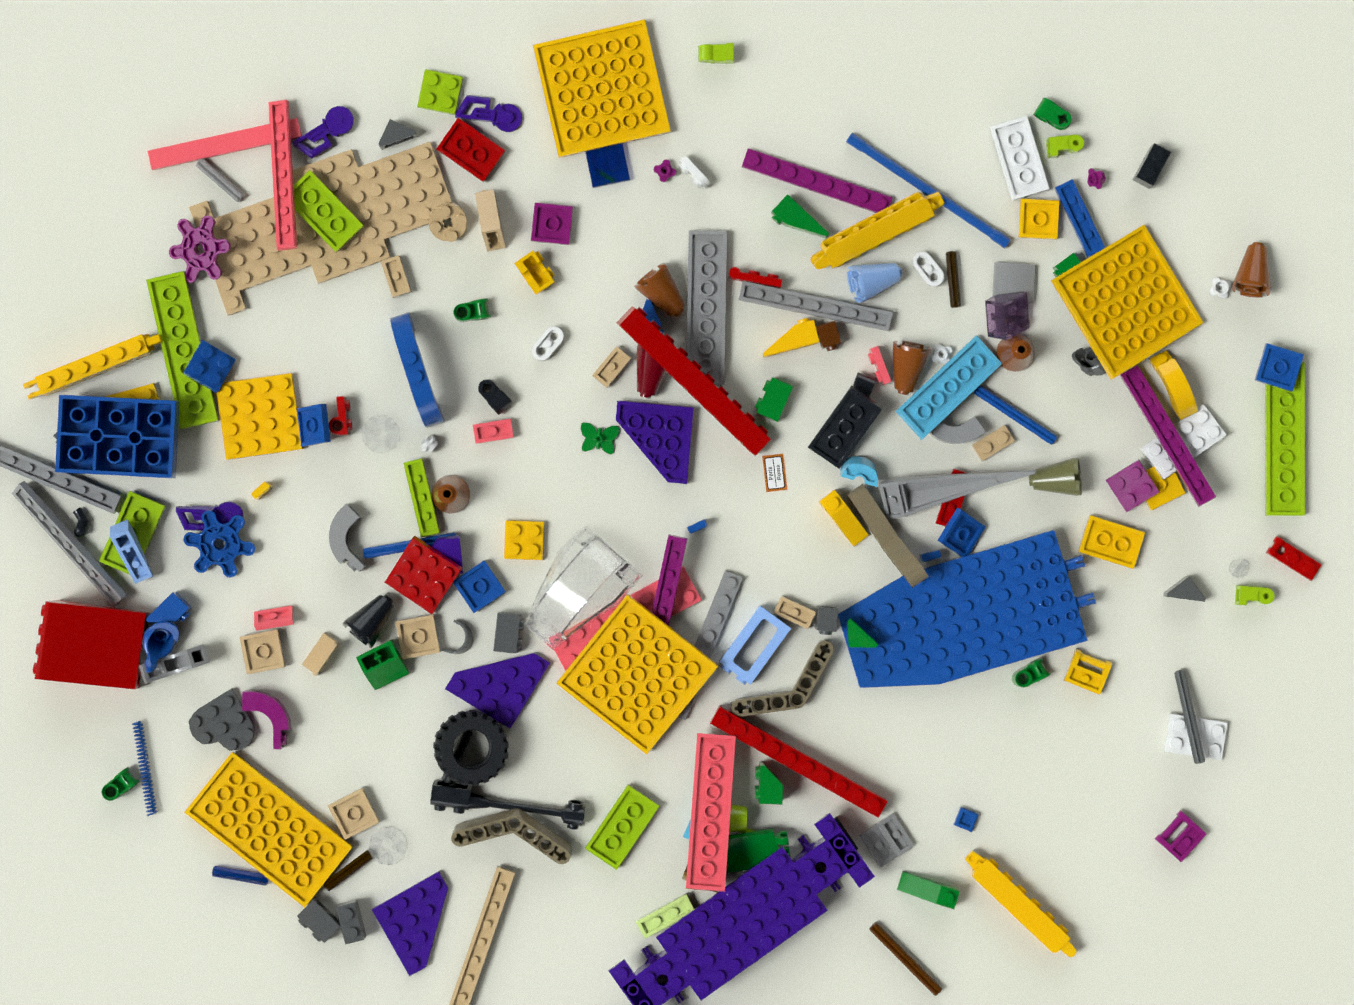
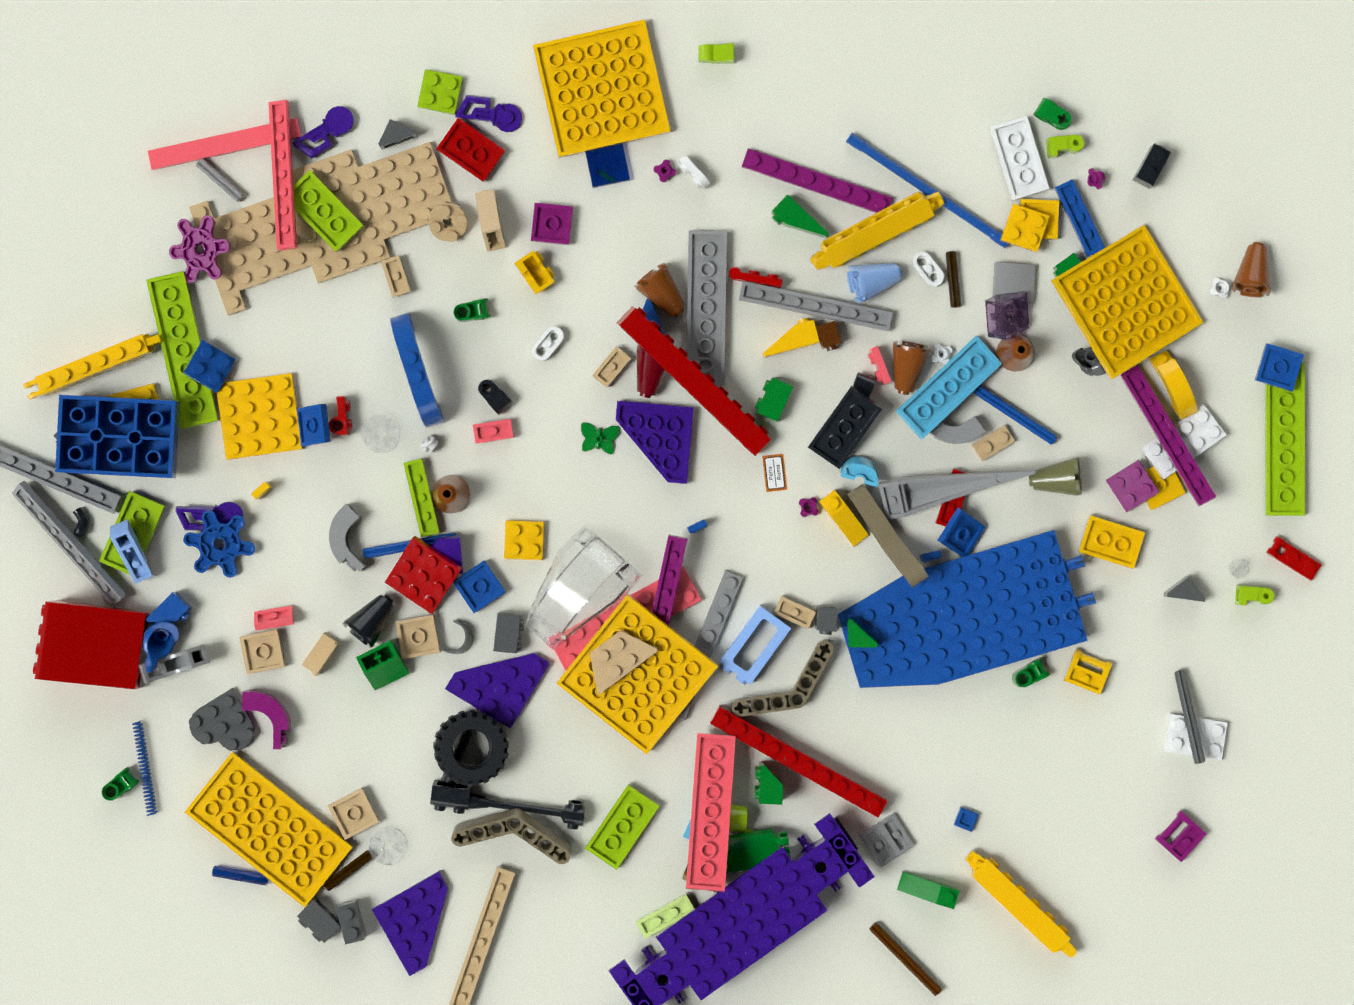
(617, 658): none -> tan wing
(804, 510): none -> magenta plate
(1024, 228): none -> yellow plate

